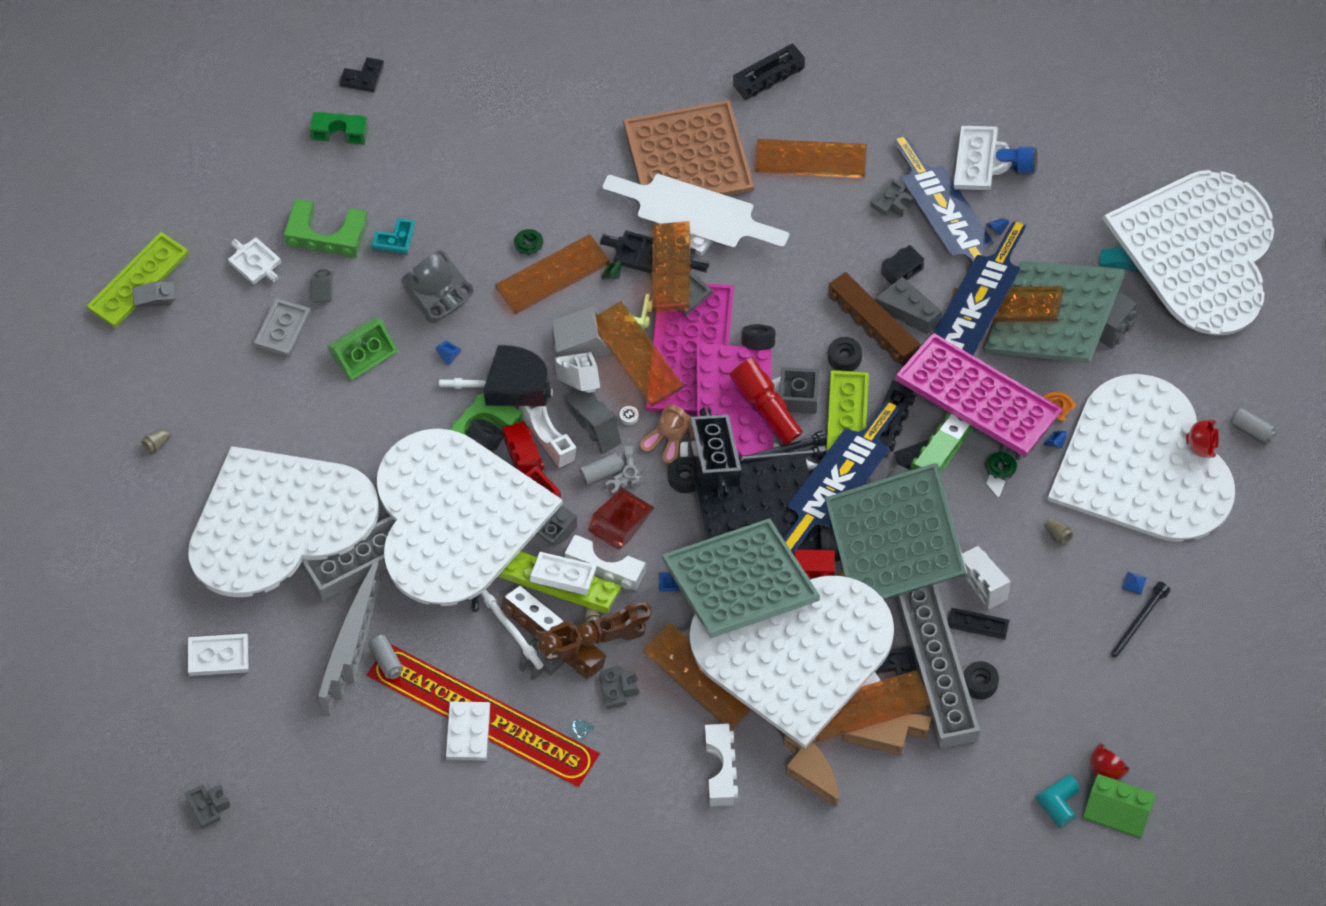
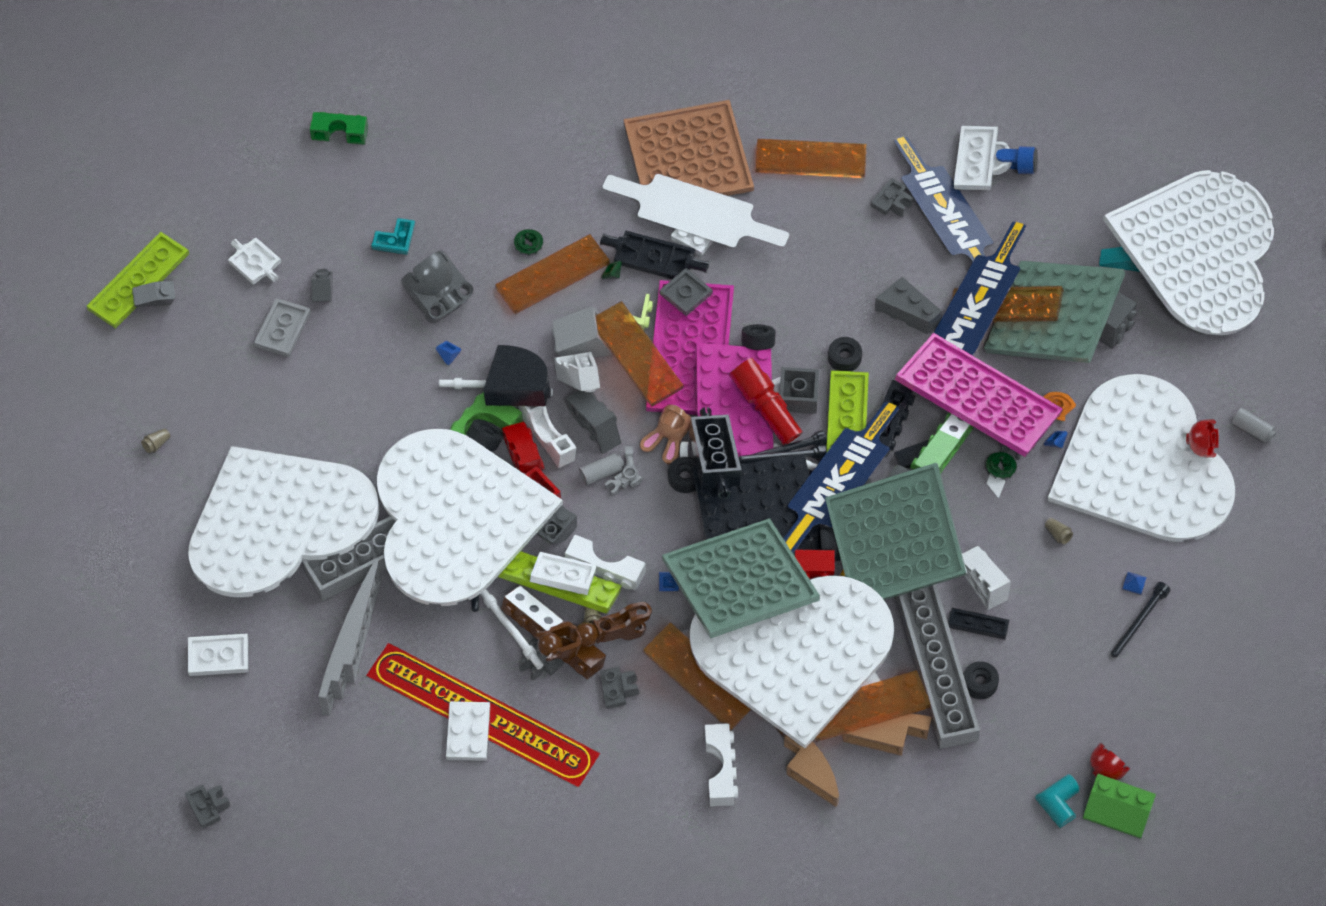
(344, 242): bright green arch -> none
(362, 348): bright green slope -> none
(363, 80): black plate -> none
(385, 656): light grey brick -> none
(582, 727): clear light blue slope -> none
(619, 518): clear red slope -> none
(628, 415): white tile -> none
(671, 266): clear orange plate -> none
(769, 71): black brick -> none
(873, 318): reddish brown brick -> none
(899, 661): black plate -> none
(903, 264): black brick -> none
(998, 225): blue slope -> none

